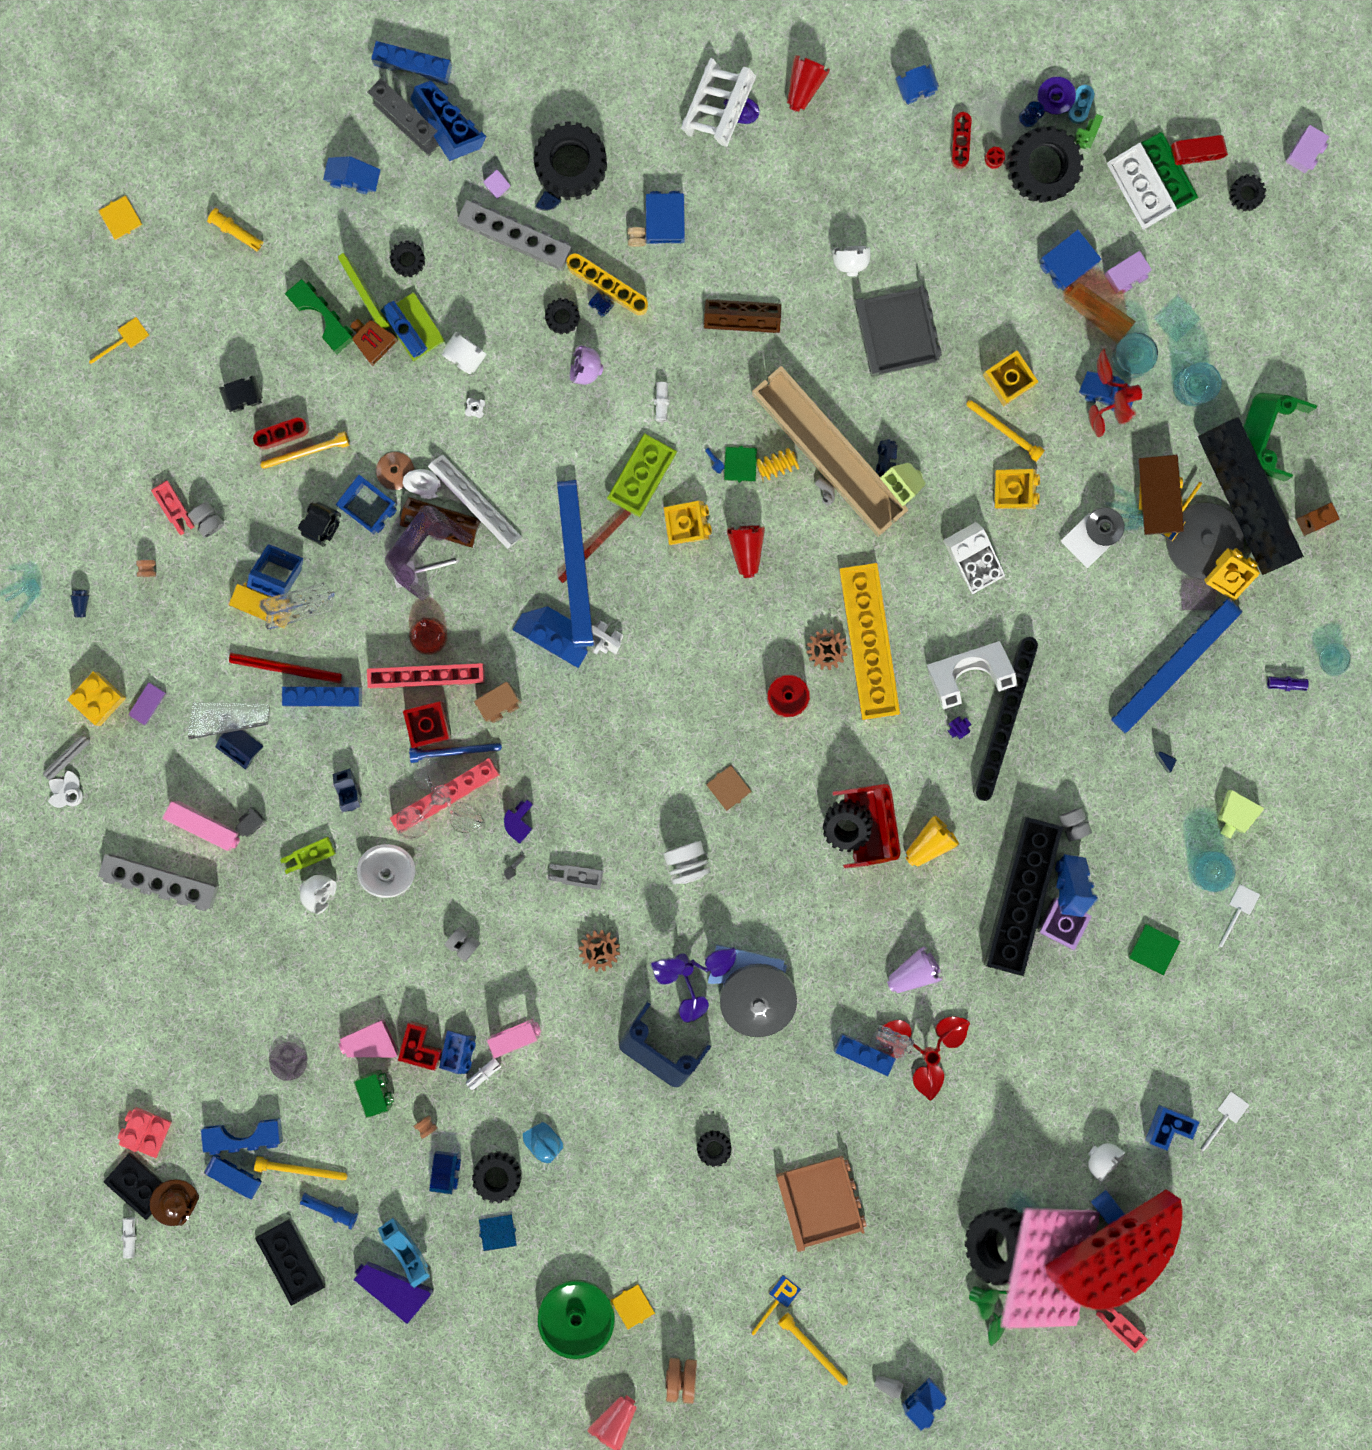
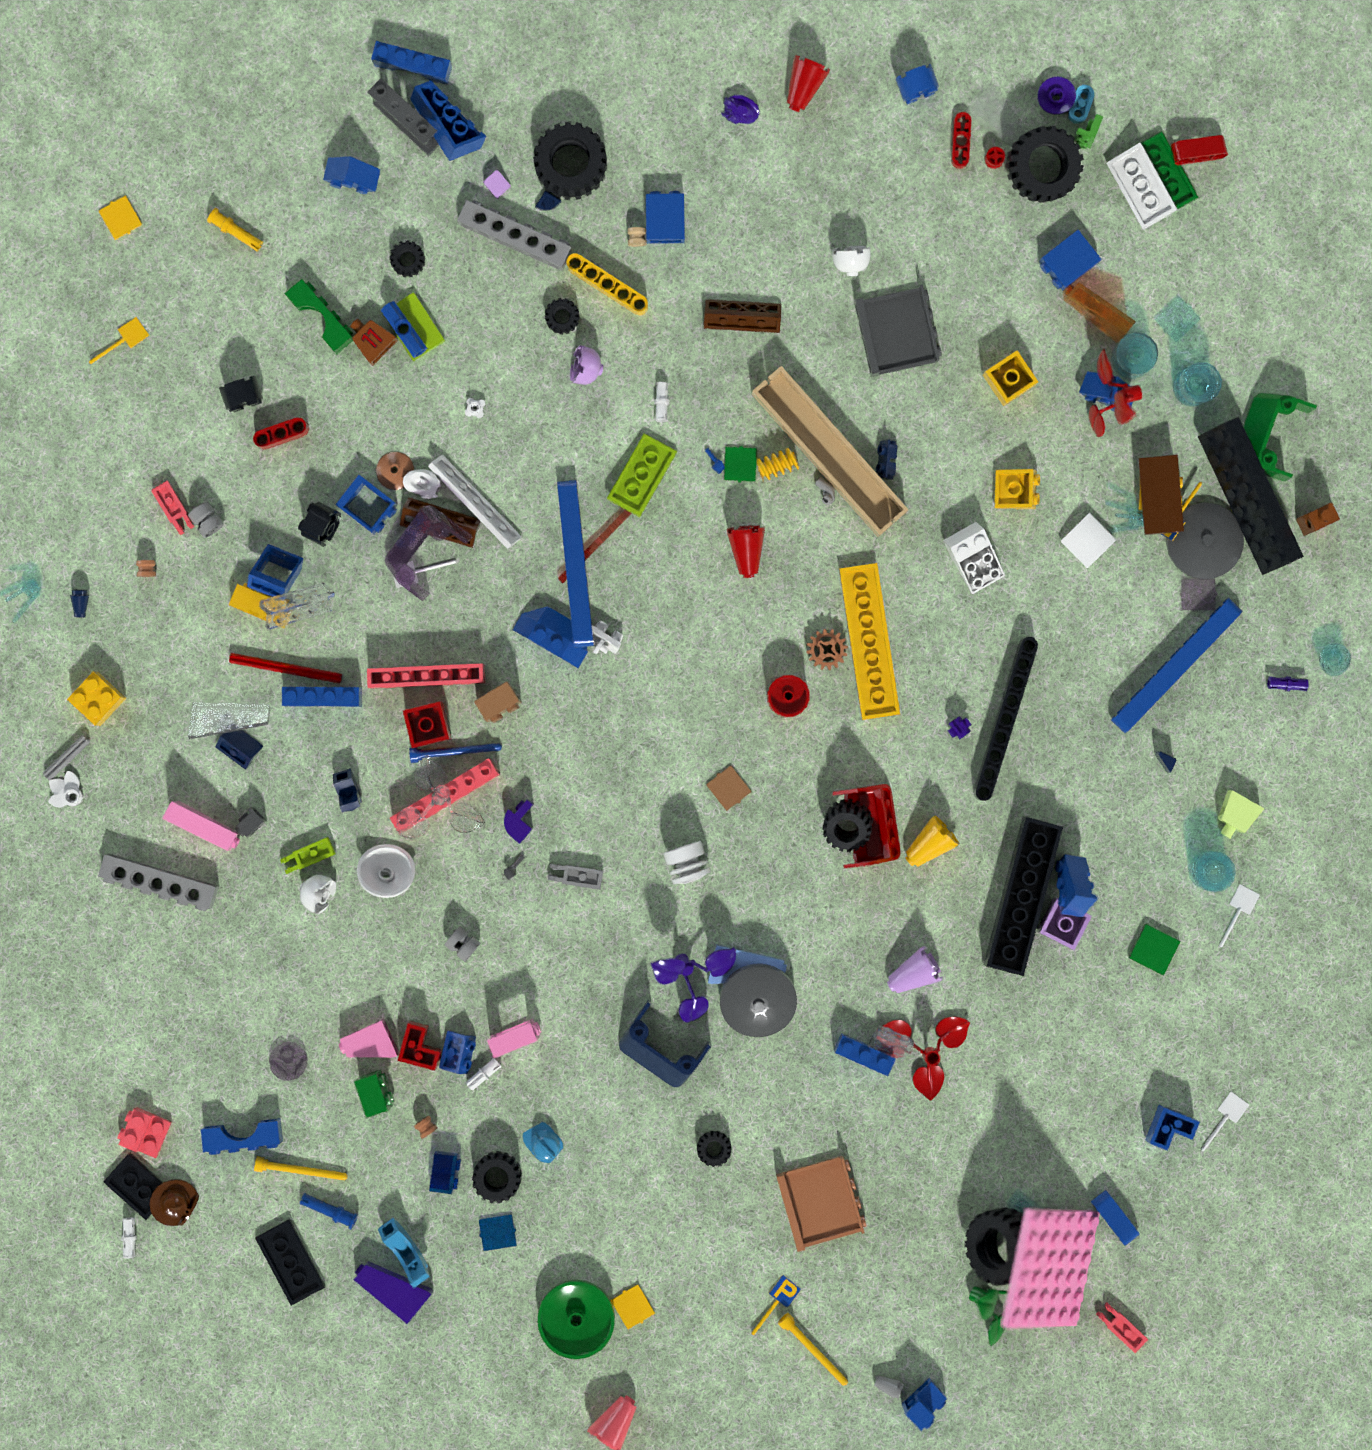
(147, 703): medium lavender tile -> none
(232, 1177): blue beam -> none
(340, 441): yellow piece -> none
(363, 291): lime tile -> none
(428, 636): clear red cylinder -> none
(464, 352): white brick -> none
(601, 303): clear blue wheel -> none
(607, 955): nougat gear -> none
(681, 1380): nougat wheel -> none
(687, 522): yellow plate -> none
(733, 110): white fence -> none
(903, 482): yellowish green torso -> none
(986, 658): white arch -> none
(1031, 114): clear blue wheel -> none
(1034, 451): yellow piece -> none
(1075, 824): light grey wheel -> none
(1097, 531): dark grey dish -> none
(1104, 1160): white cylinder -> none
(1121, 1257): red brick -> none
(1128, 272): lavender brick -> none
(1232, 573): yellow plate -> none
(1255, 184): black tyre -> none
(1307, 149): lavender brick -> none

